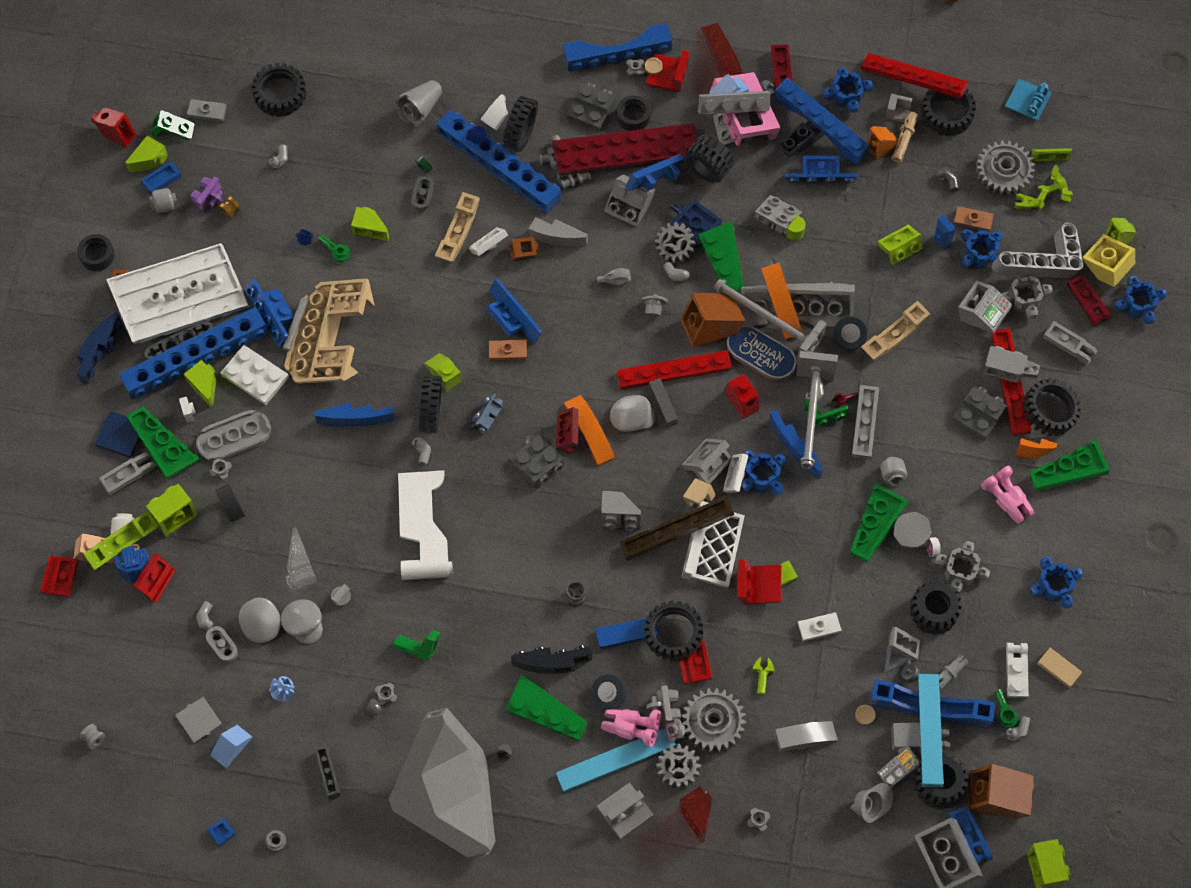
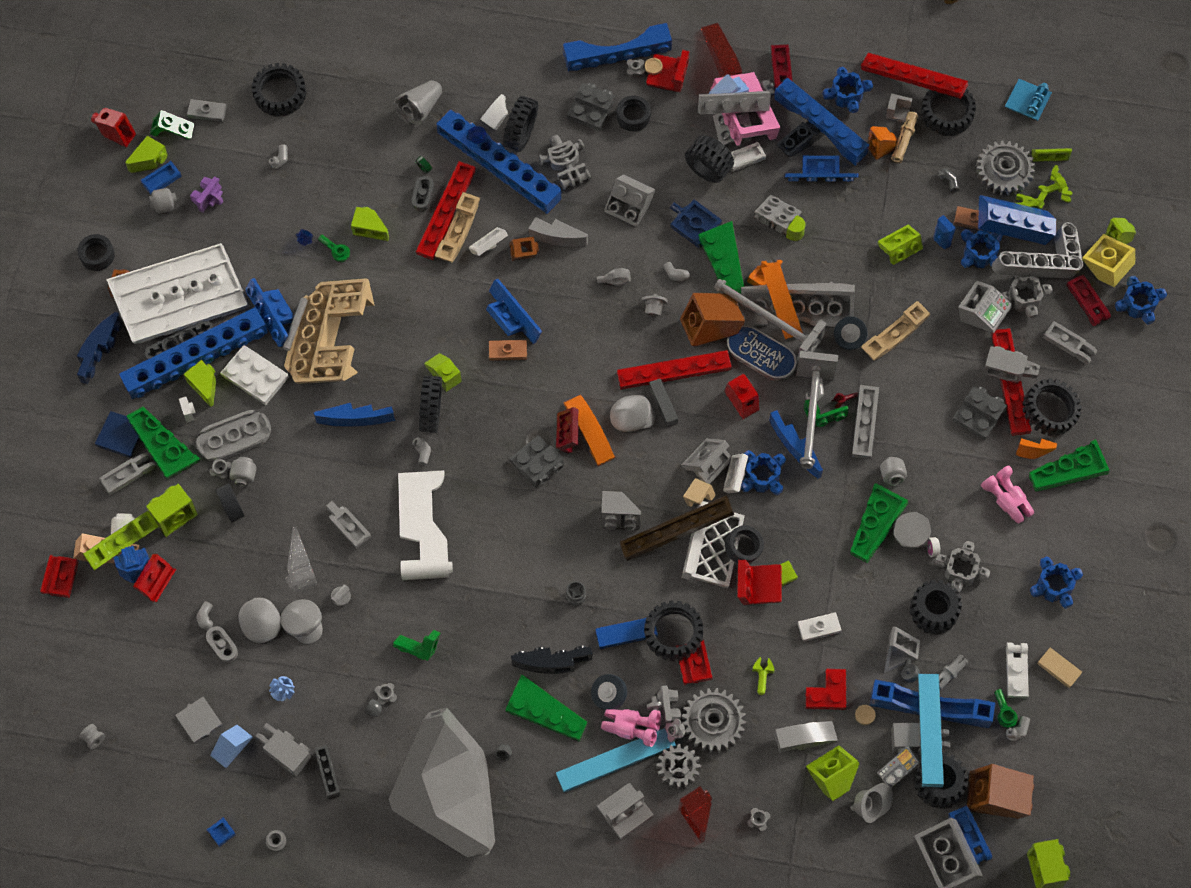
(229, 207): pearl gold wheel -> none
(242, 471): none -> light grey head
(285, 750): none -> light grey hinge
(348, 525): none -> light grey hinge
(445, 210): none -> red plate
(482, 418): sand blue hinge -> none
(622, 148): dark red plate -> none
(648, 176): blue hinge -> none
(681, 241): light grey gear -> none
(747, 156): none -> white tile
(753, 534): none -> black tyre
(756, 277): none -> orange slope
(830, 697): none -> red plate
(834, 772): none -> lime slope
(1016, 220): none -> blue slope

